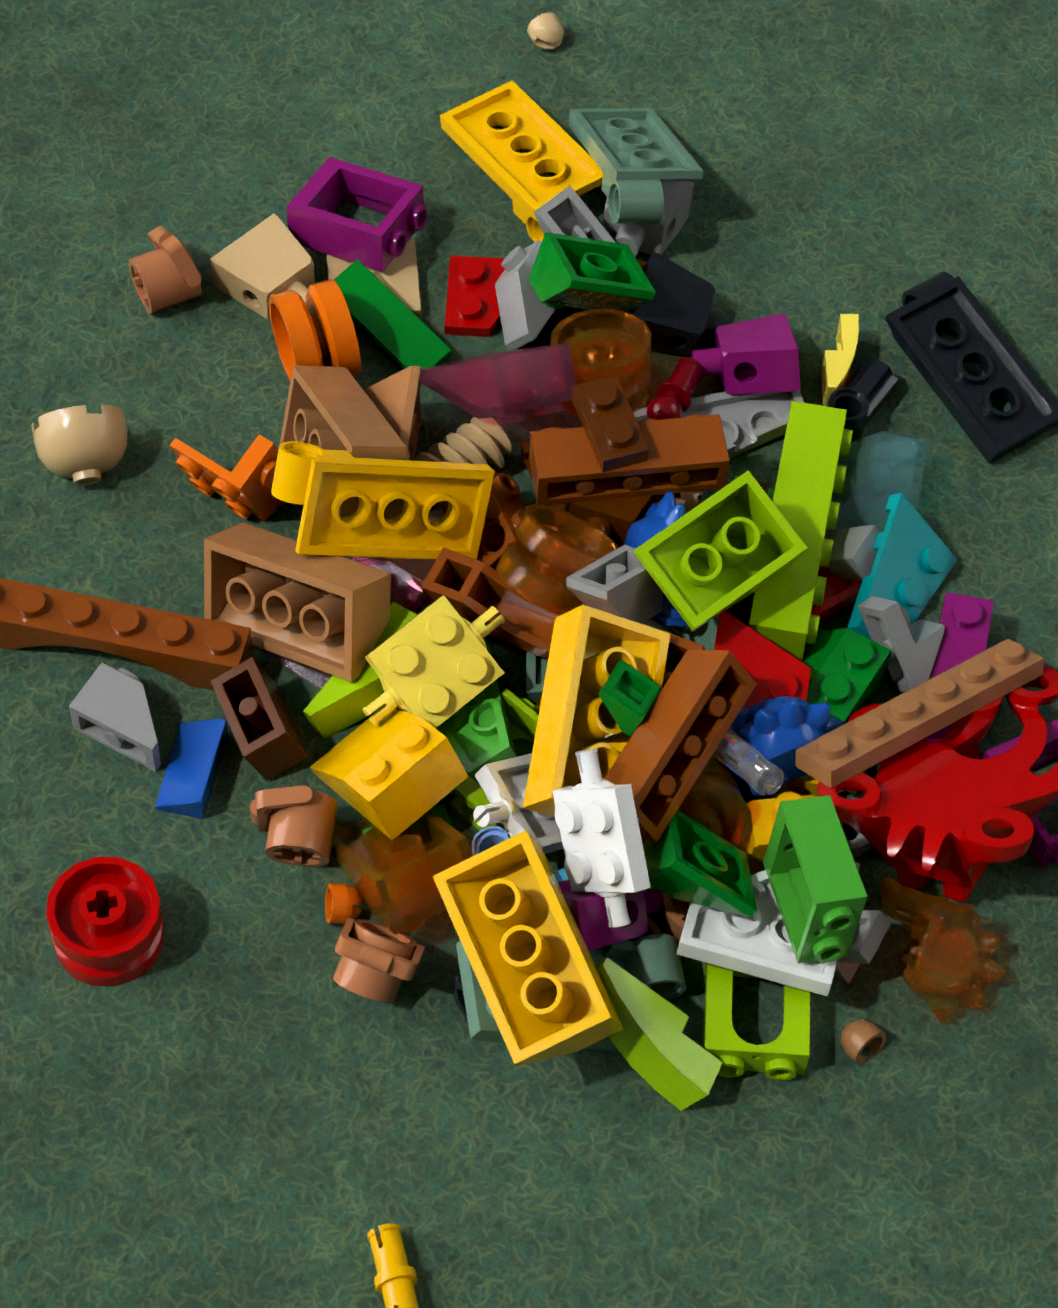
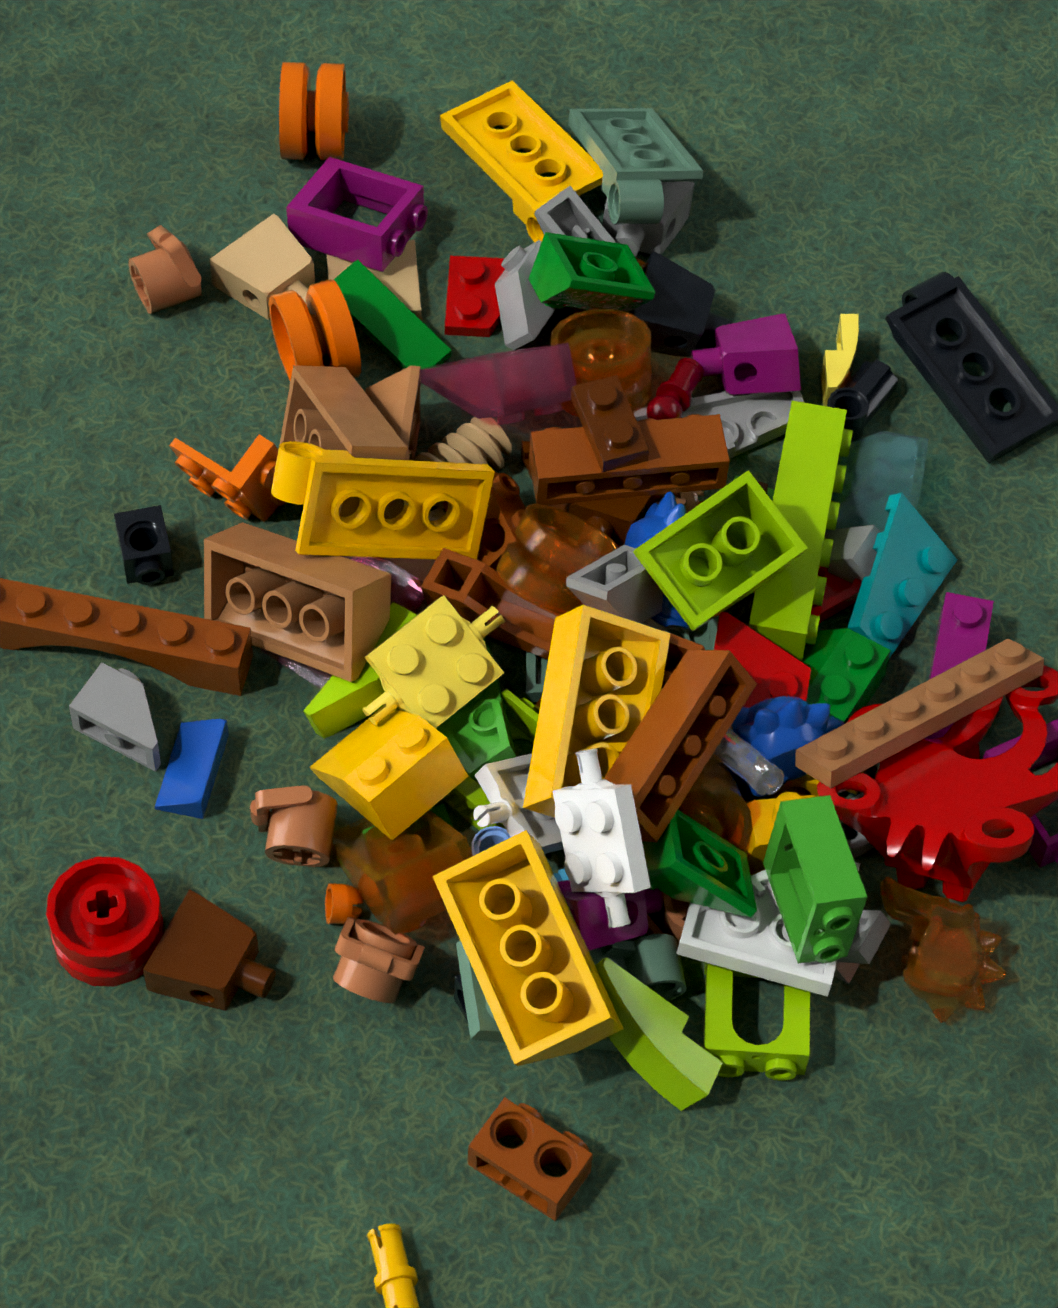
(81, 442): tan cylinder -> none
(143, 530): none -> black brick
(206, 957): none -> reddish brown torso
(259, 719): reddish brown brick -> none
(315, 111): none -> orange wheel
(521, 1167): none -> dark orange brick
(547, 31): tan hinge -> none
(628, 696): green slope -> none
(857, 1036): medium nougat hinge -> none
(911, 645): light grey slope -> none

